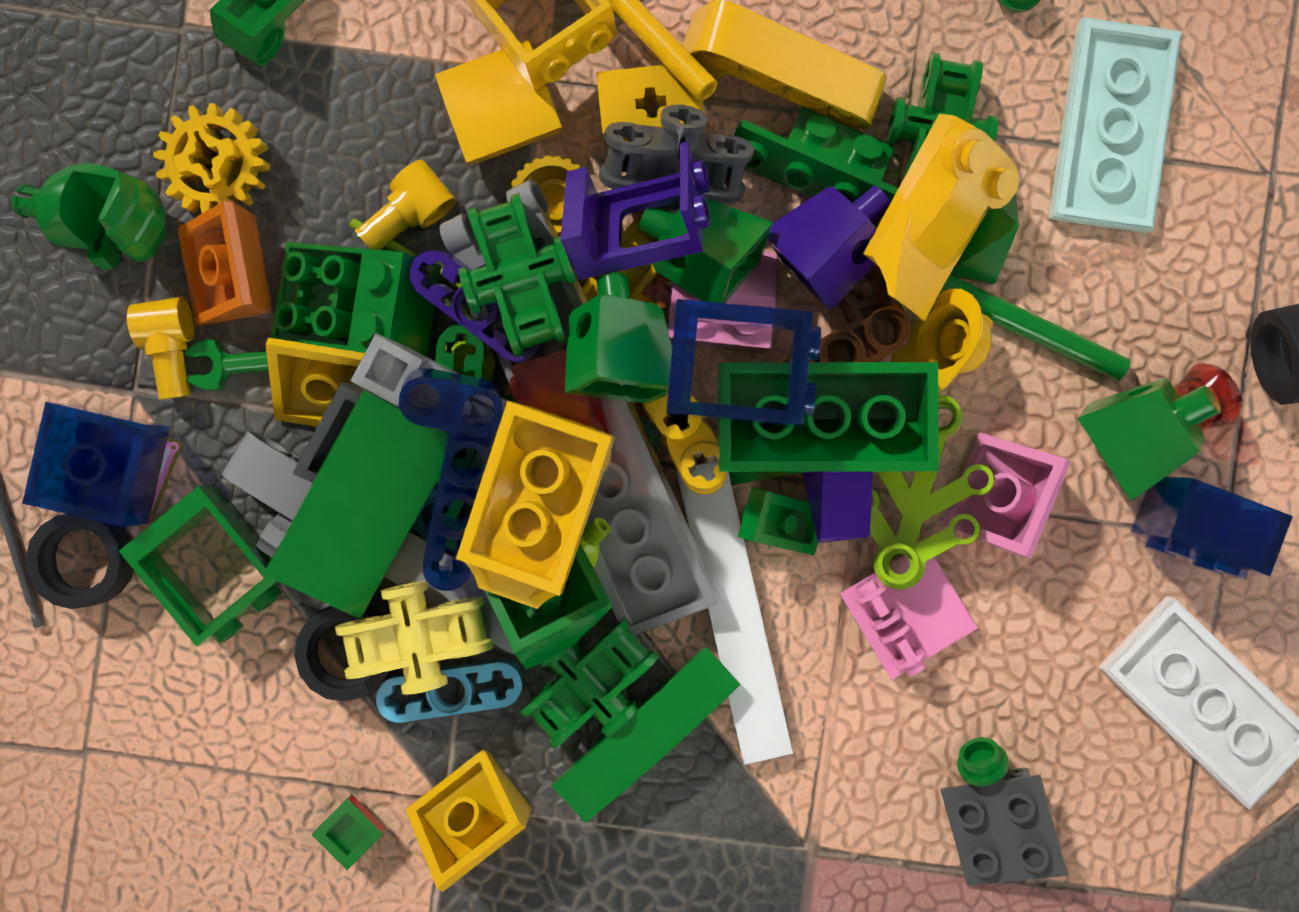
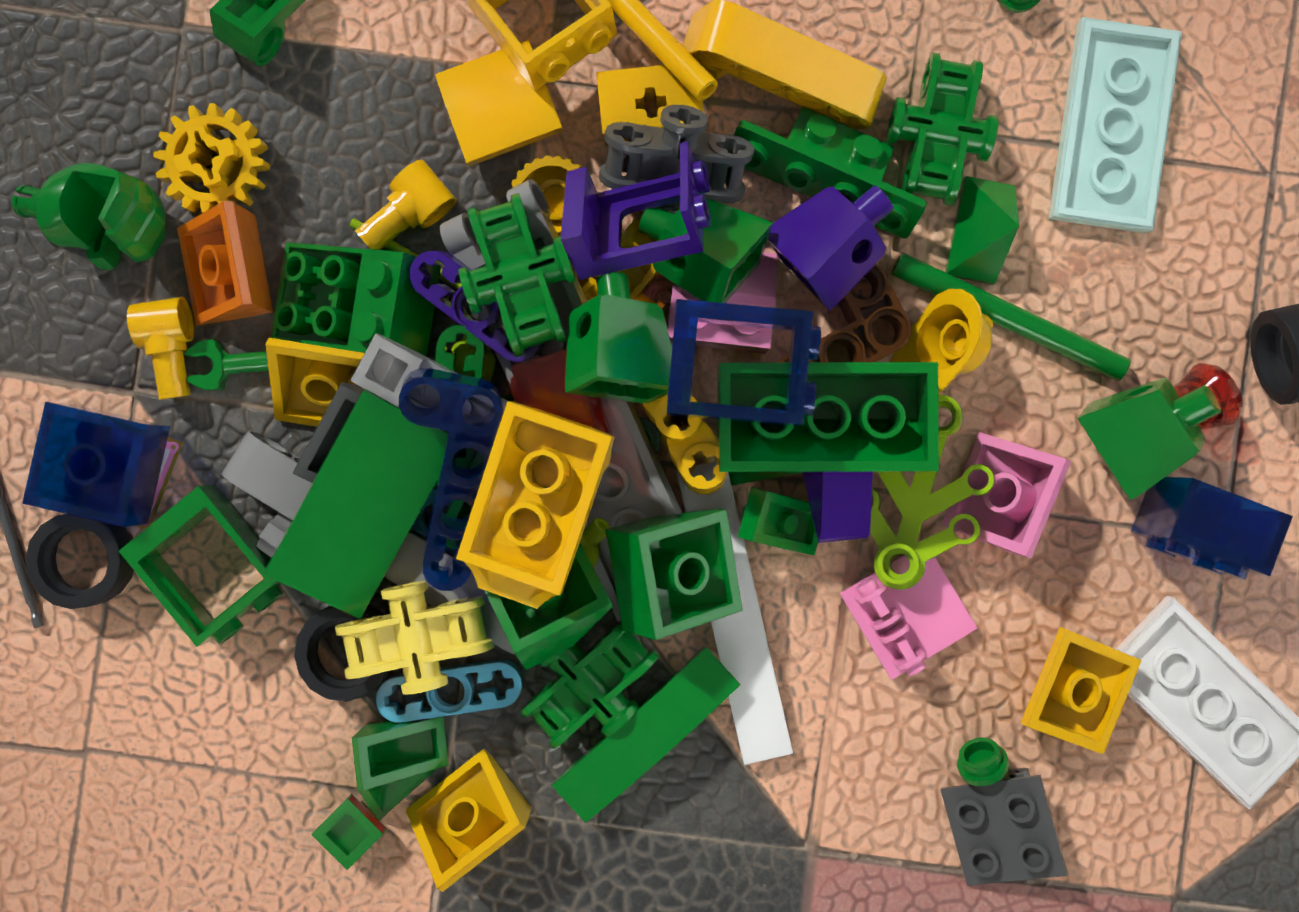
(396, 759): none -> green slope
(674, 572): none -> green slope
(939, 210): yellow slope -> none
(1081, 691): none -> yellow slope

